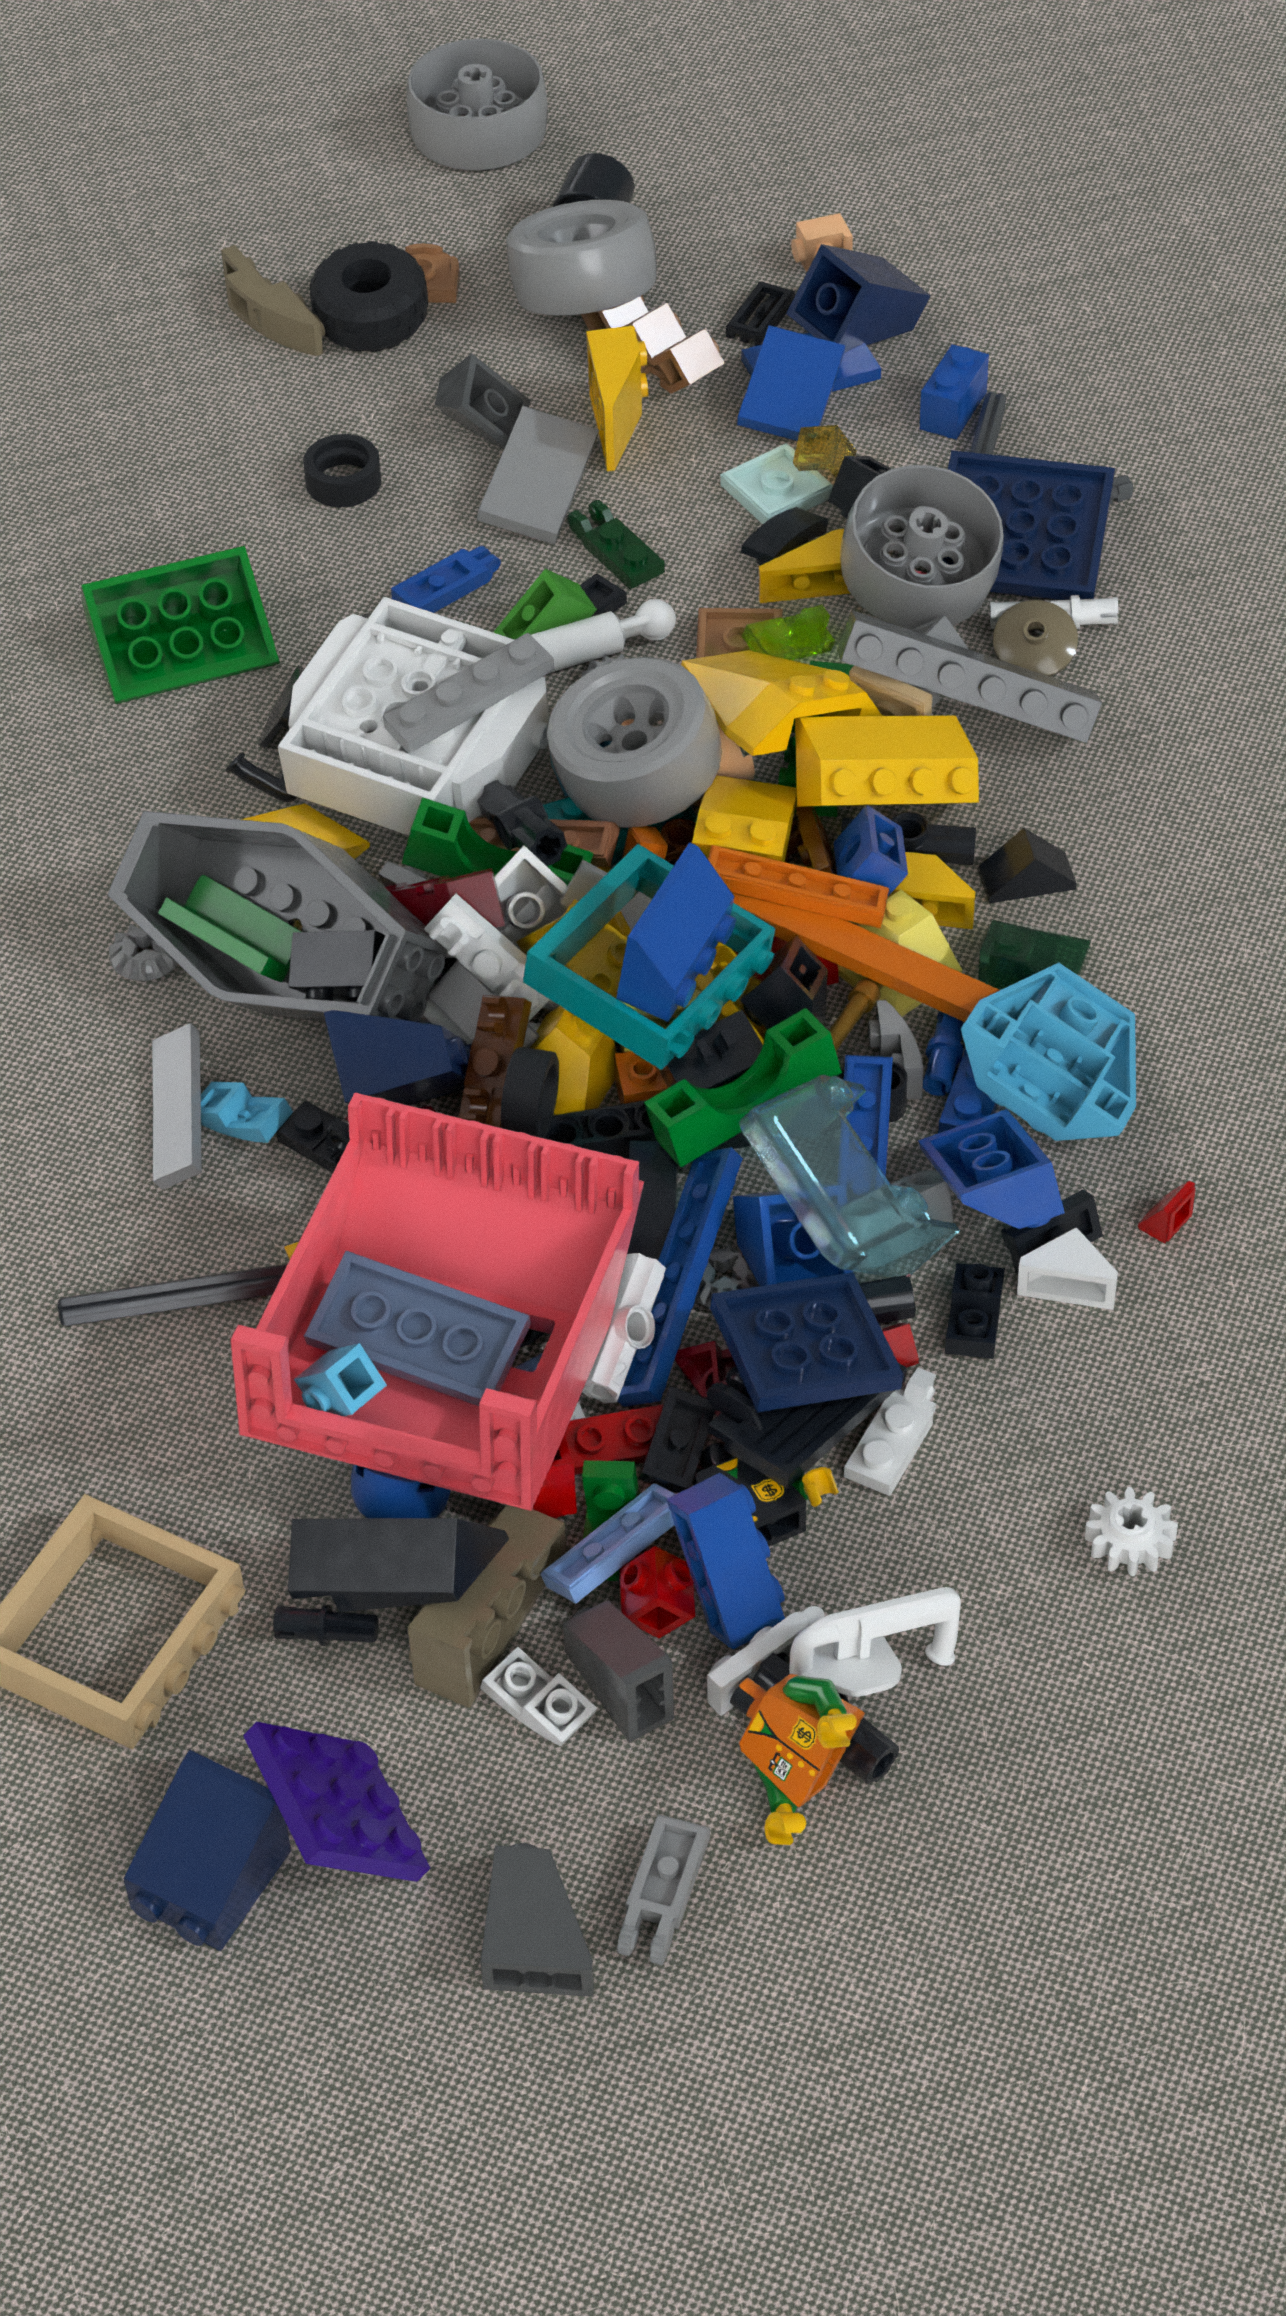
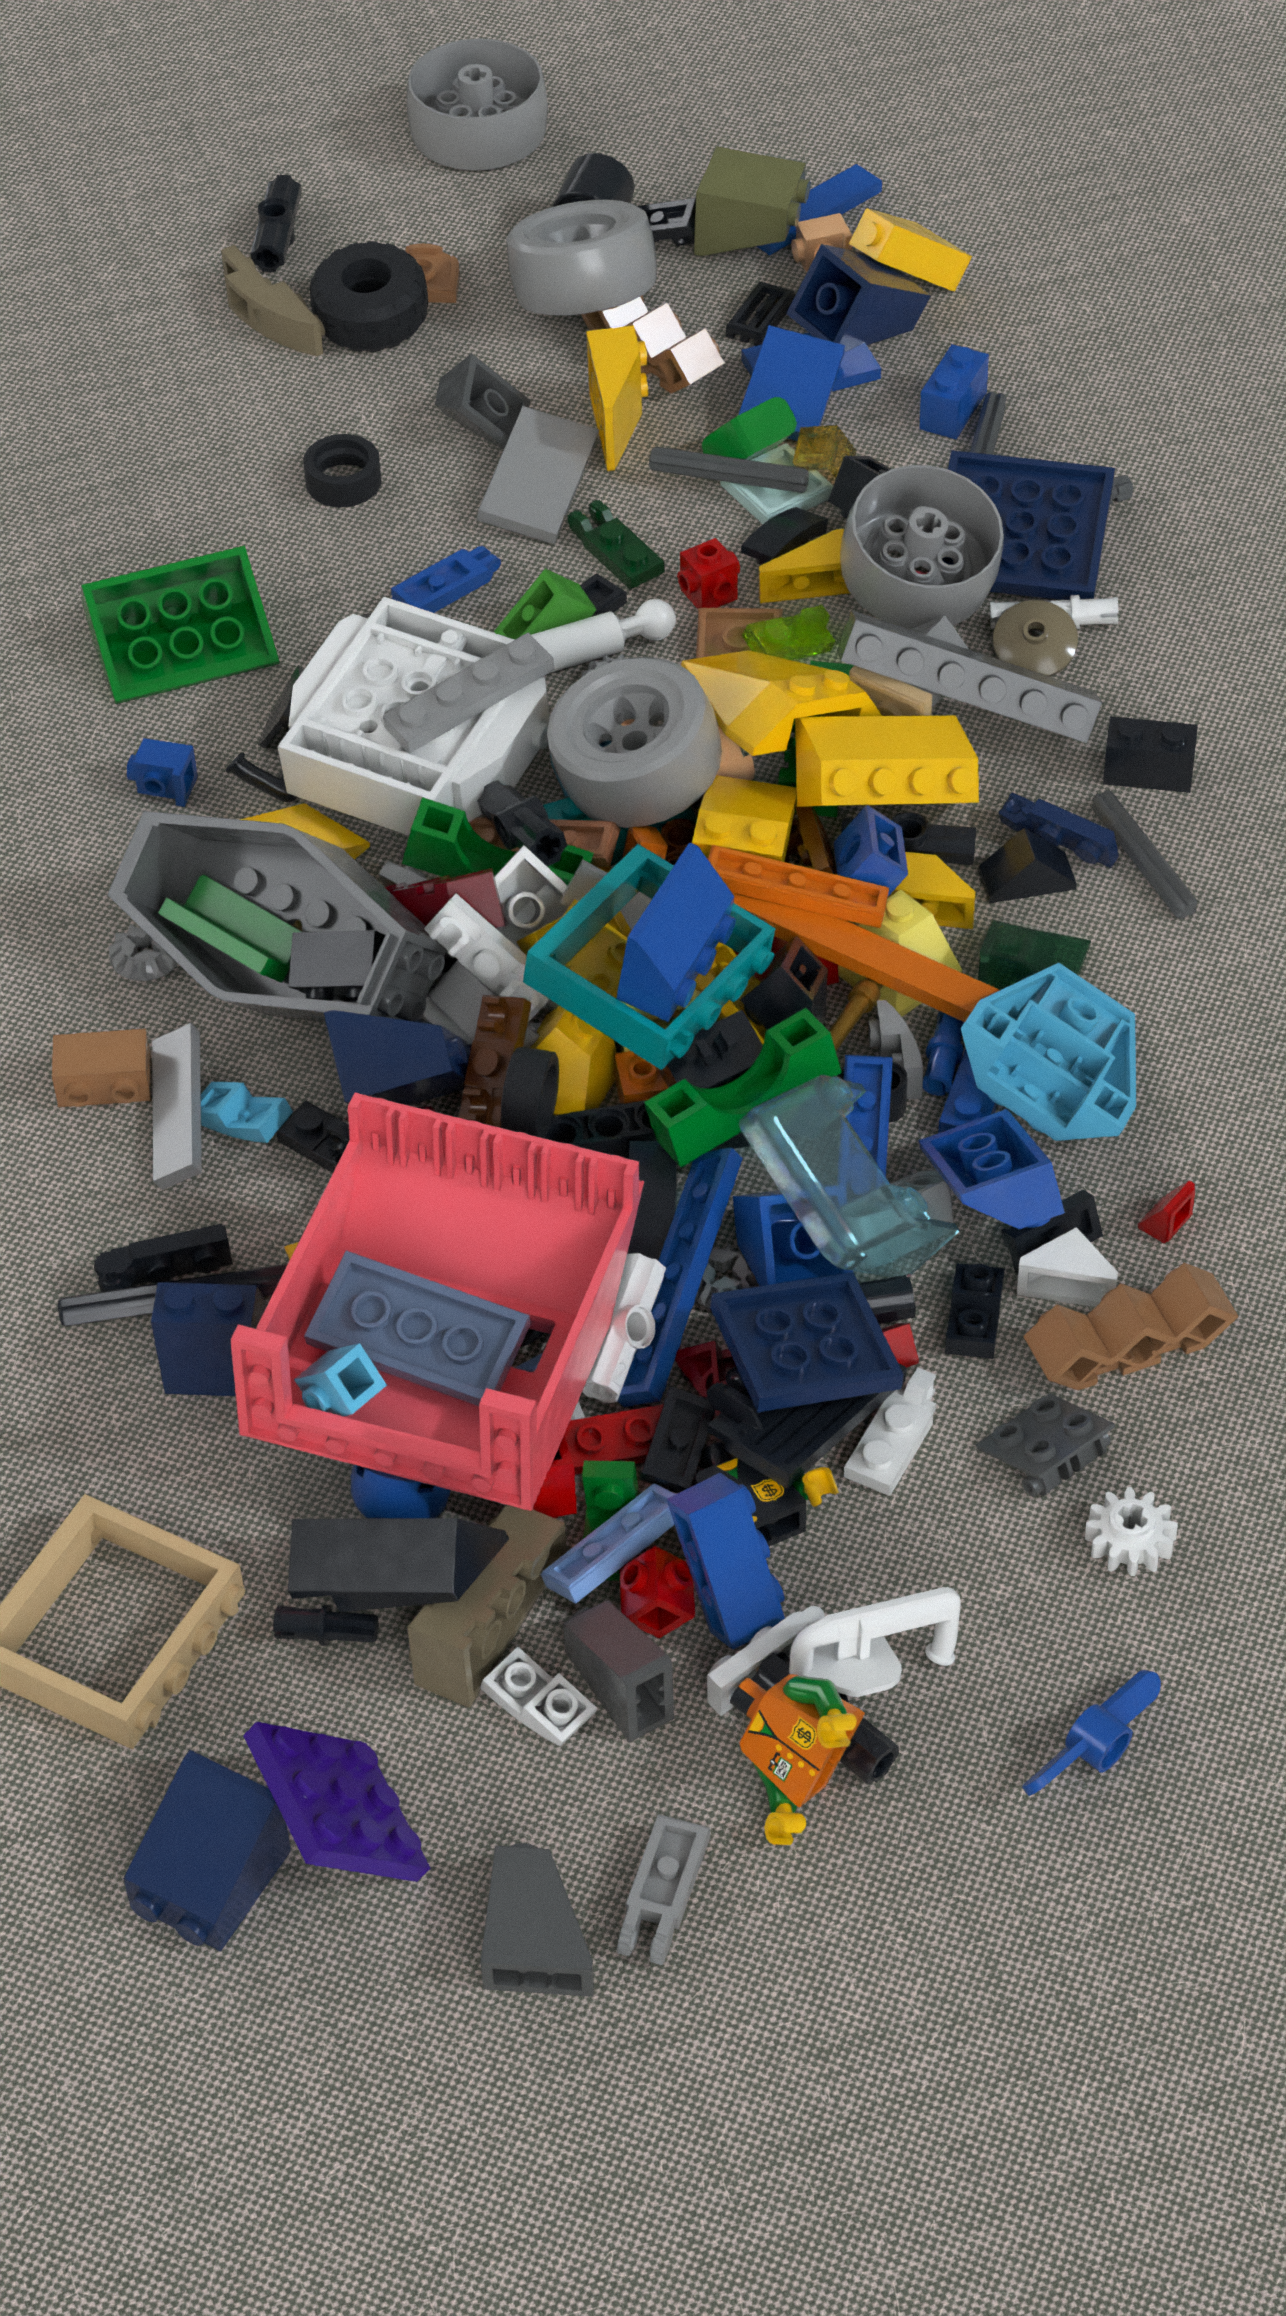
(101, 1067): none -> medium nougat hinge
(163, 770): none -> blue brick
(164, 1258): none -> black hinge
(195, 1332): none -> dark blue slope
(276, 223): none -> black piece
(672, 220): none -> black hinge
(709, 574): none -> red brick
(729, 469): none -> dark grey axle
(747, 201): none -> olive slope
(753, 431): none -> green piece
(833, 197): none -> blue tile
(910, 248): none -> yellow slope
(1049, 1442): none -> dark grey hinge
(1061, 827): none -> dark blue hinge
(1101, 1730): none -> blue piece
(1131, 1328): none -> medium nougat brick
(1144, 854): none -> dark grey axle
(1150, 754): none -> black brick

